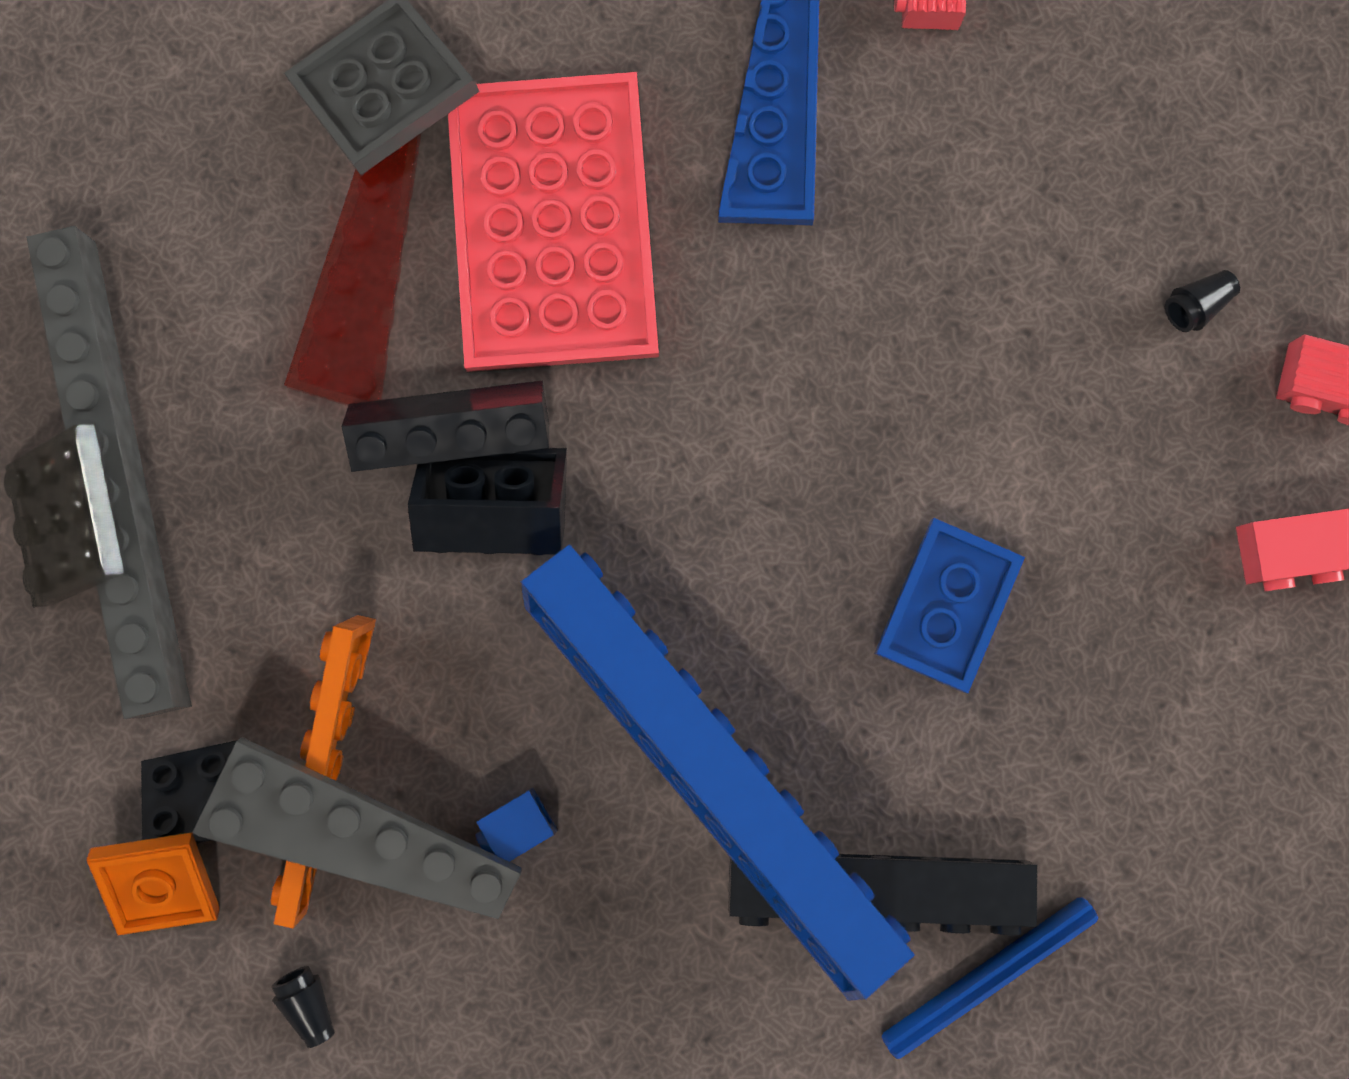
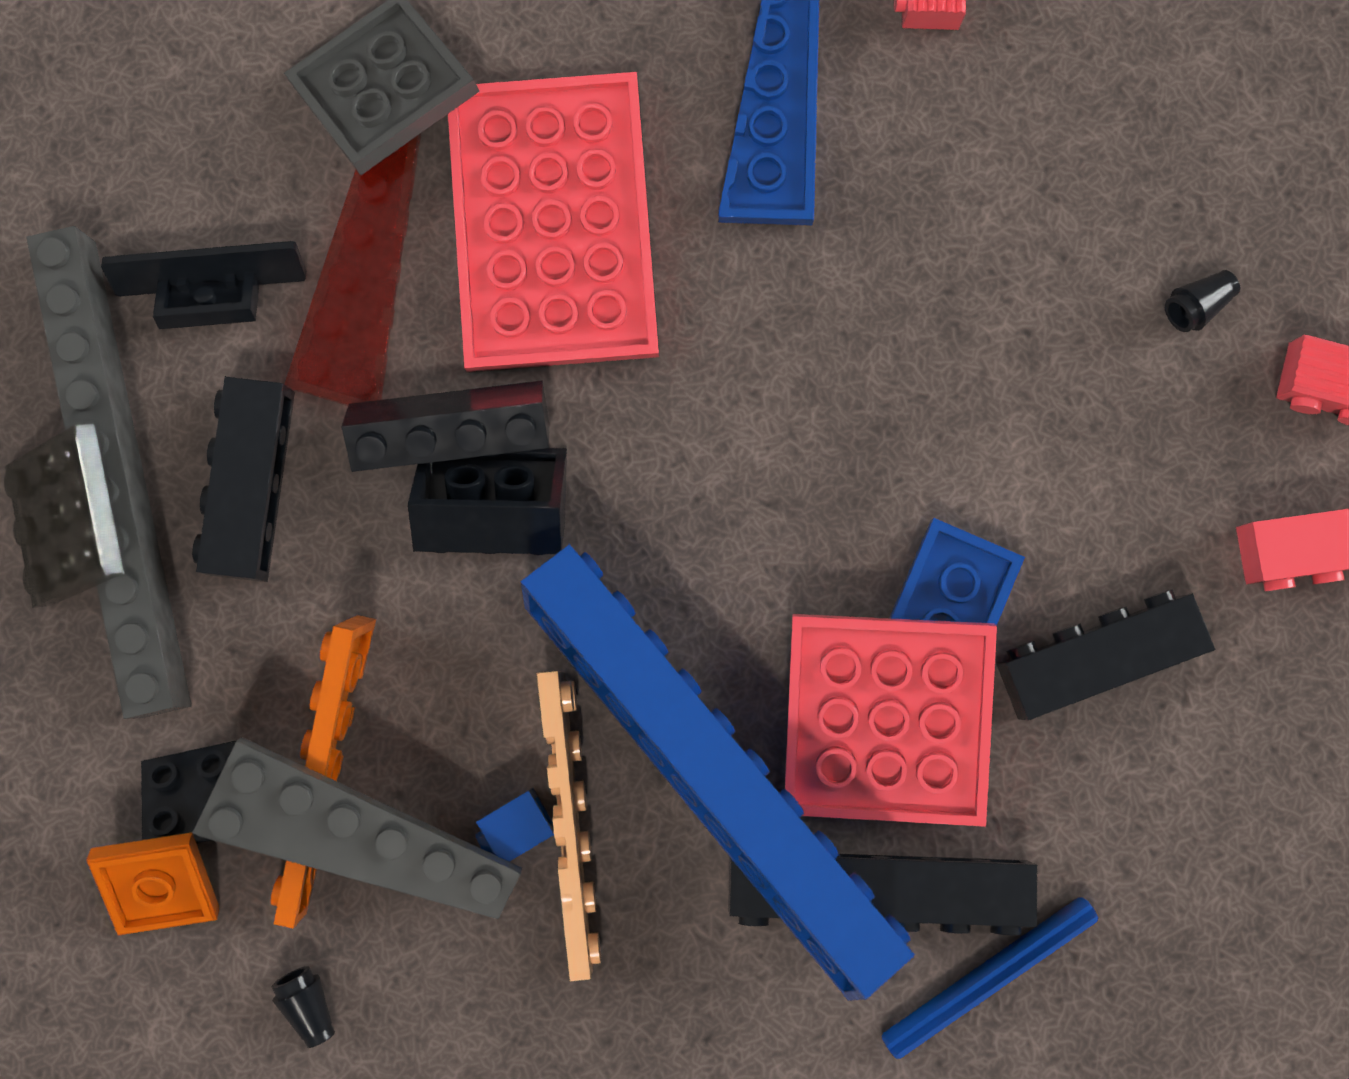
(205, 283): none -> black bracket
(244, 479): none -> black brick
(577, 896): none -> light nougat wing
(890, 718): none -> coral plate
(1104, 656): none -> black brick

